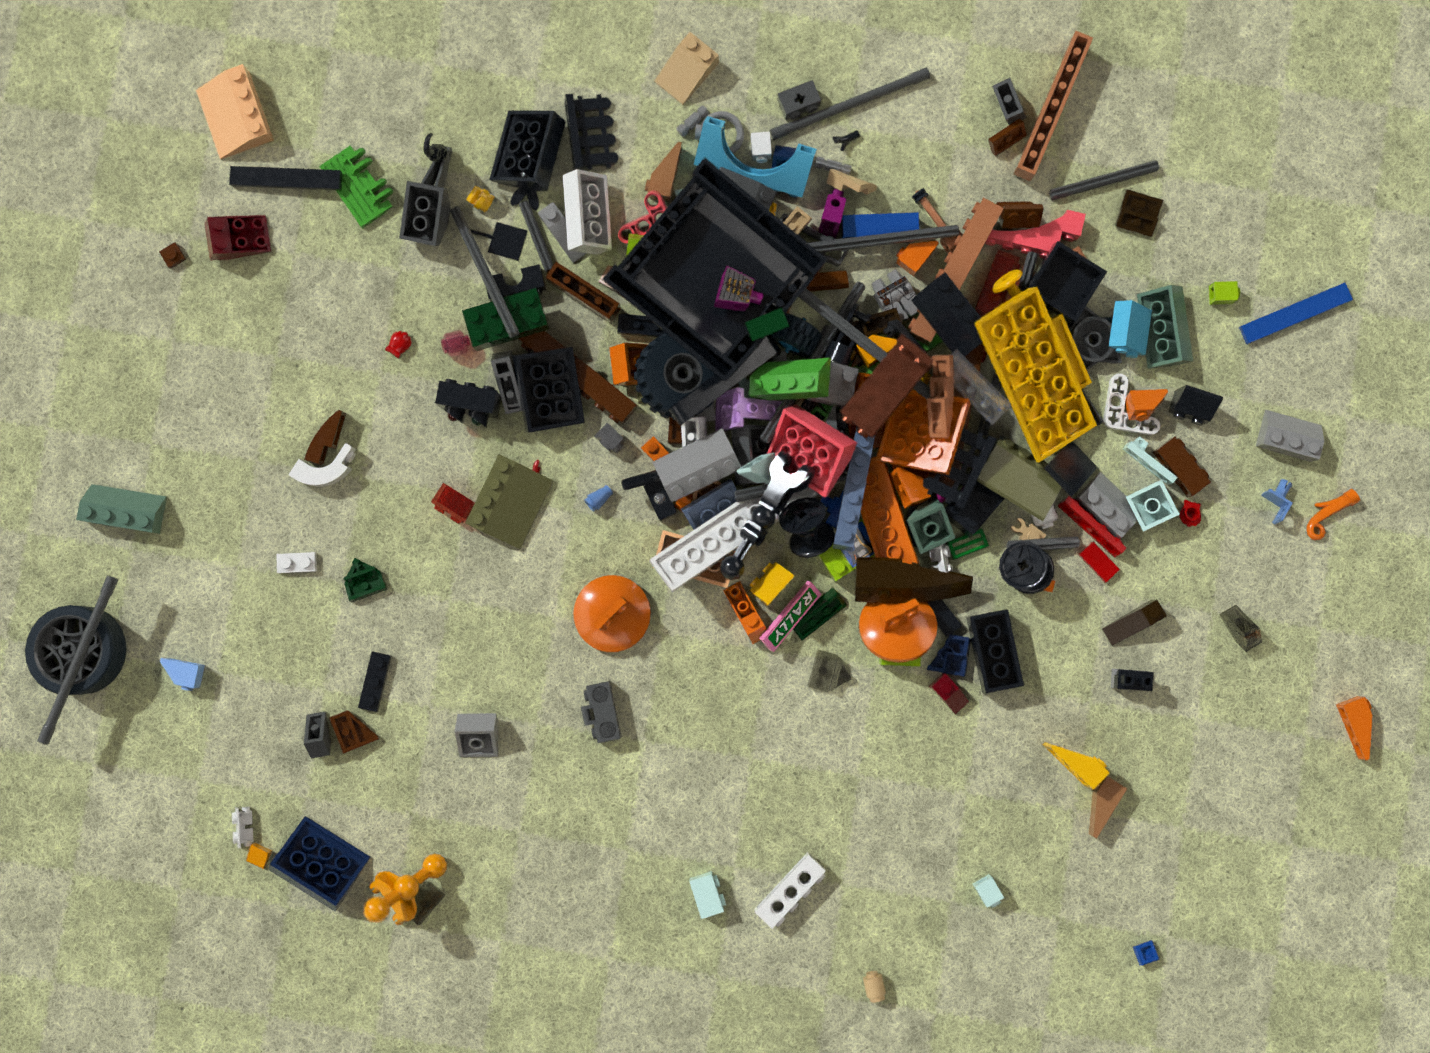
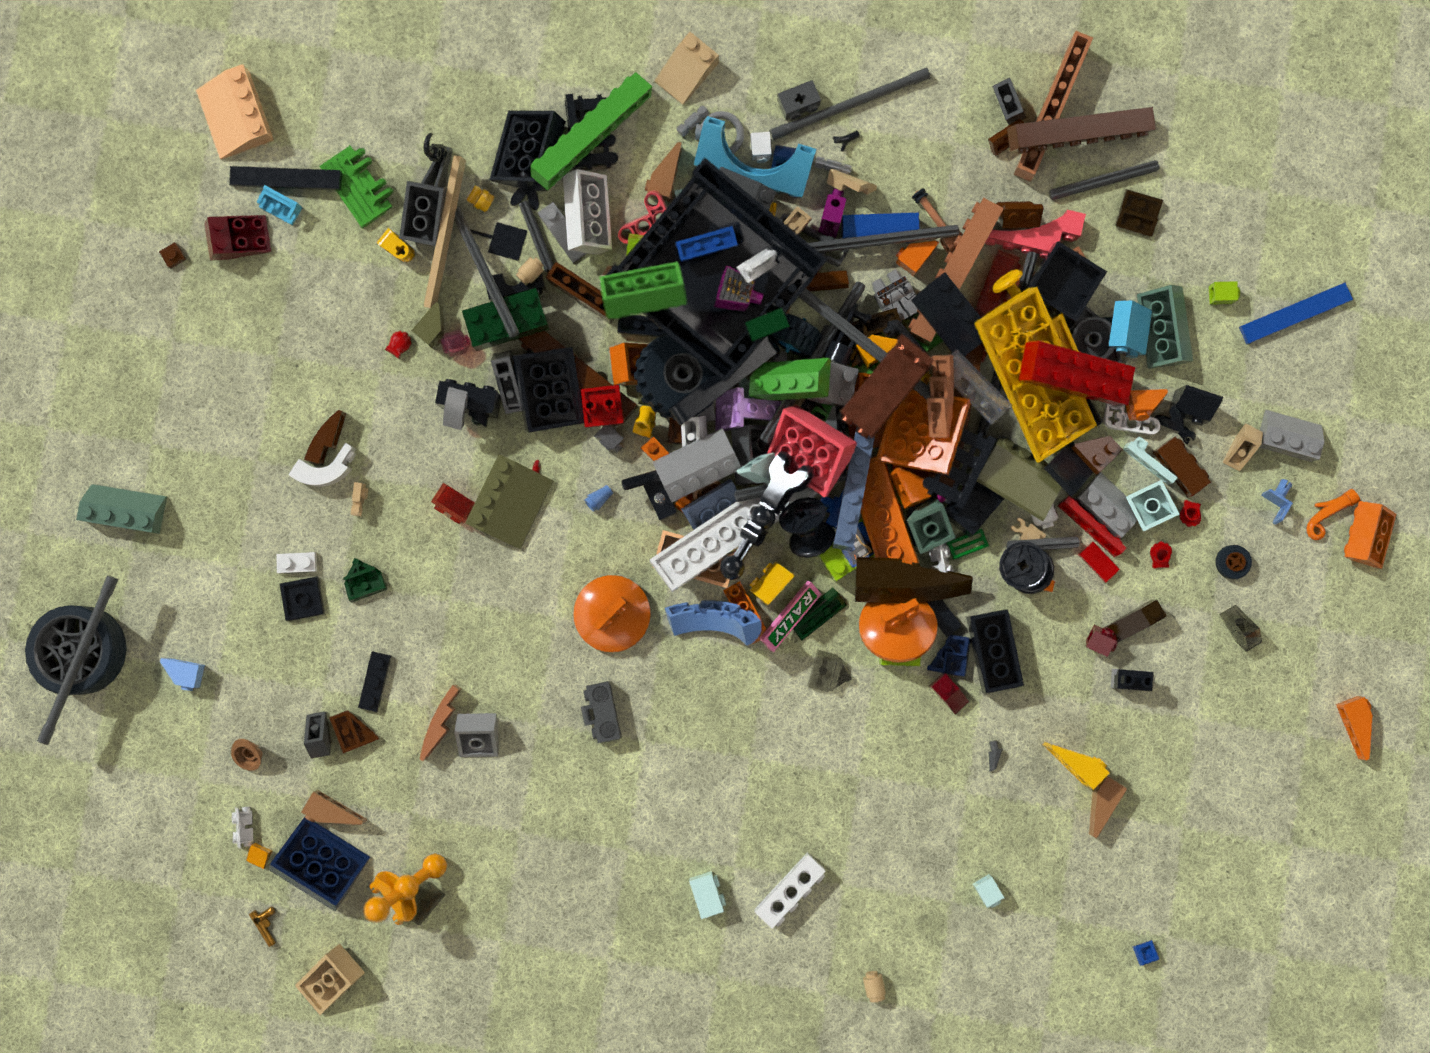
(246, 754): none -> medium nougat piece
(263, 924): none -> pearl gold hose
(279, 205): none -> medium azure hinge
(302, 598): none -> black tile
(327, 810): none -> medium nougat slope
(330, 979): none -> tan slope
(360, 493): none -> tan plate
(392, 244): none -> yellow piece
(431, 326): none -> olive slope
(437, 729): none -> nougat slope
(445, 231): none -> tan tile
(455, 408): none -> light grey slope
(530, 271): none -> tan brick
(590, 131): none -> bright green brick
(602, 406): none -> red plate
(642, 290): none -> bright green slope
(645, 422): none -> yellow piece
(706, 244): none -> blue plate
(715, 617): none -> medium blue brick
(758, 265): none -> white hinge
(994, 755): none -> dark grey bar
(1076, 373): none -> red brick
(1081, 129): none -> reddish brown brick
(1097, 452): none -> reddish brown wing
(1101, 640): none -> dark red brick
(1160, 555): none -> red animal
(1176, 423): none -> black piece
(1239, 558): none -> black wheel
(1243, 447): none -> tan slope
(1370, 534): none -> orange slope

